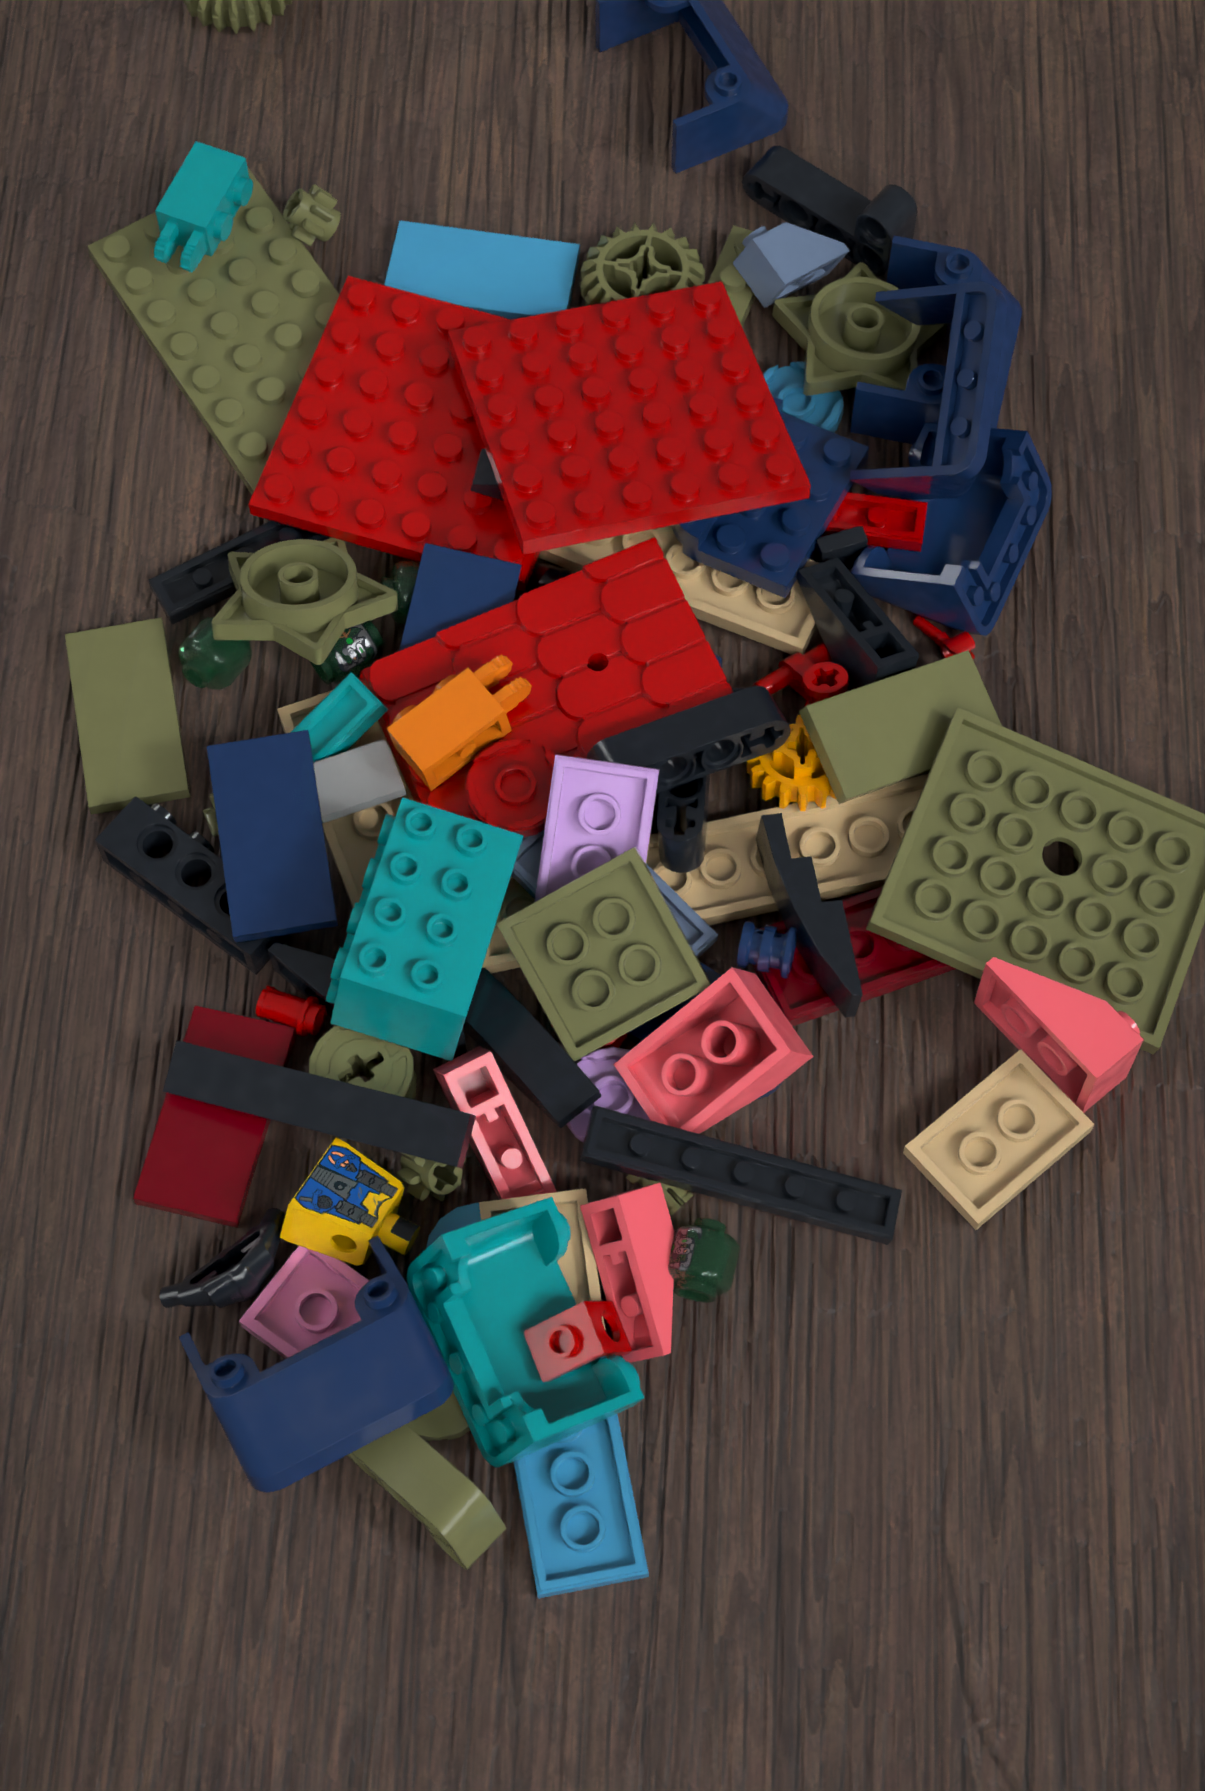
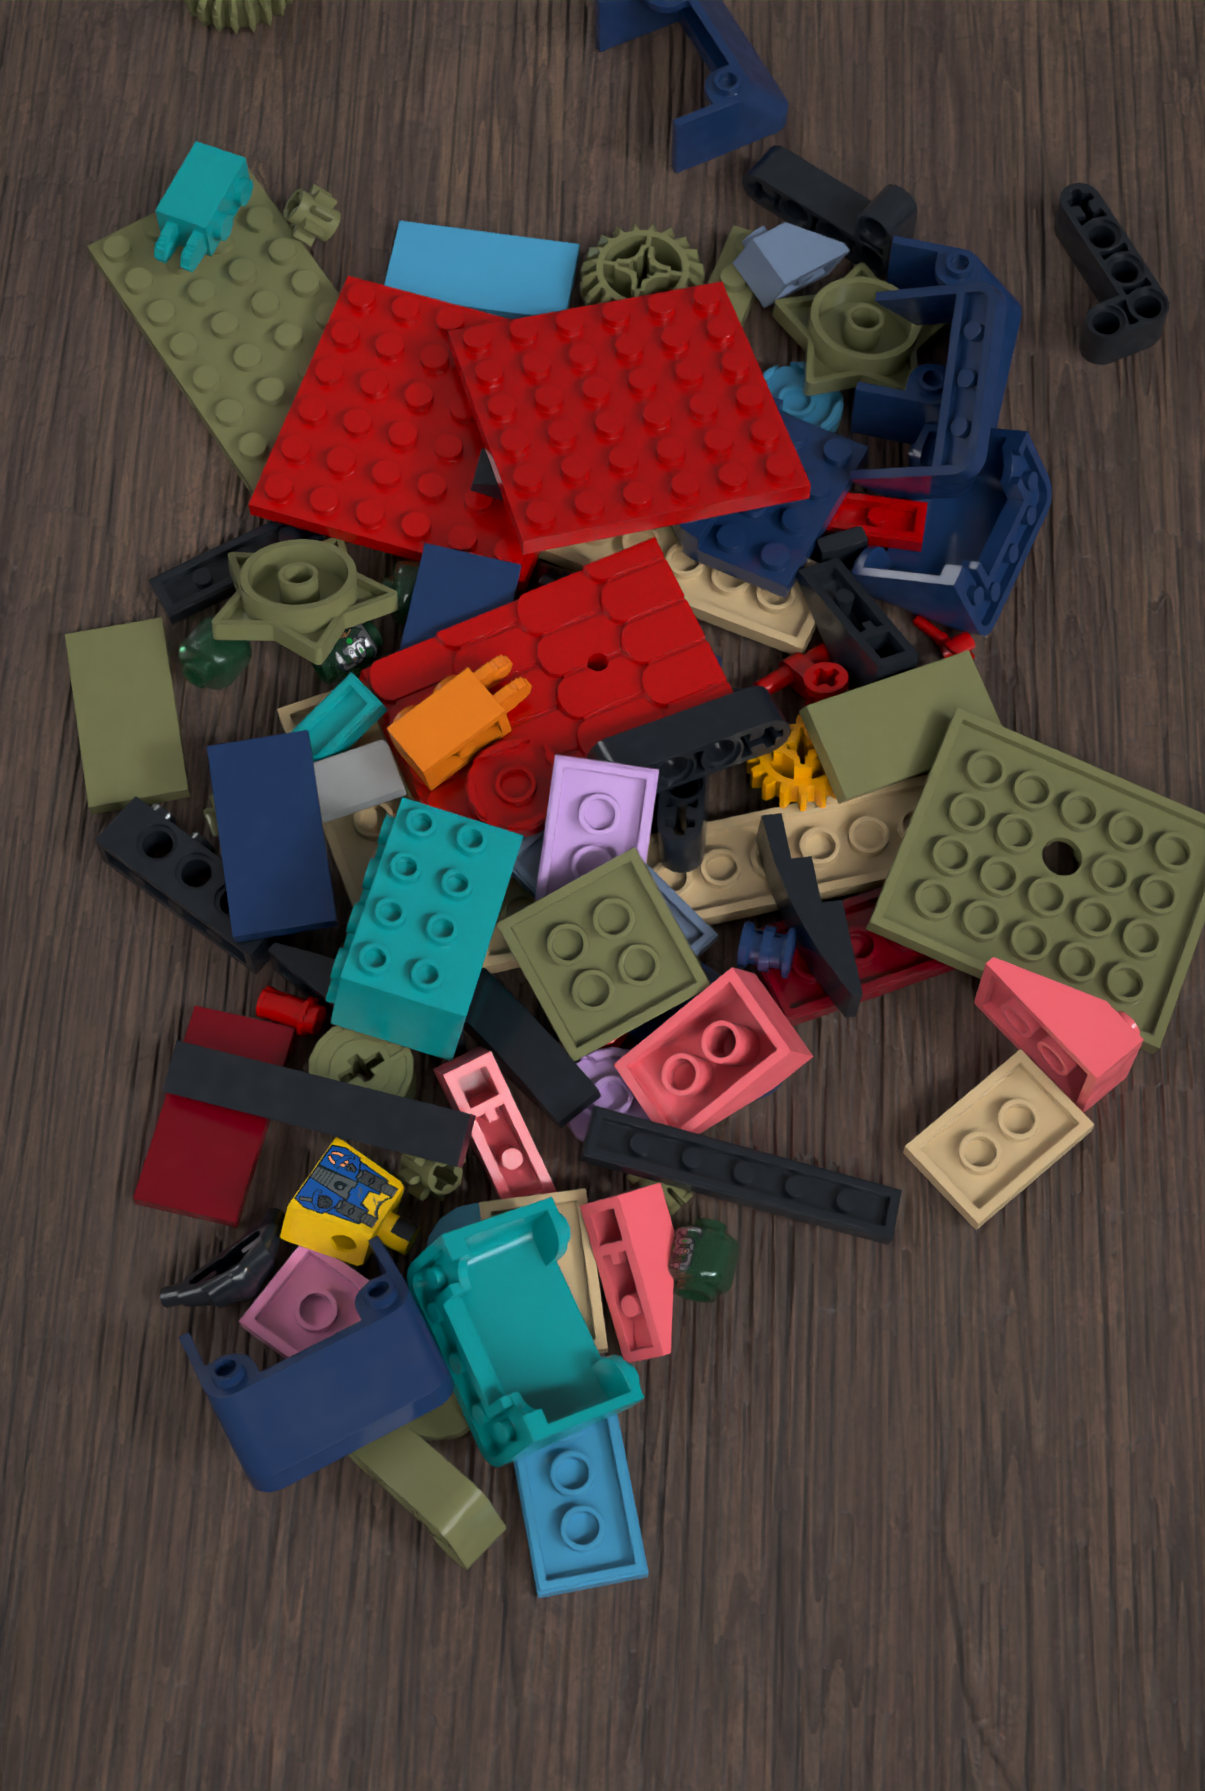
(576, 1338): bracket -> none
(1129, 297): none -> black beam

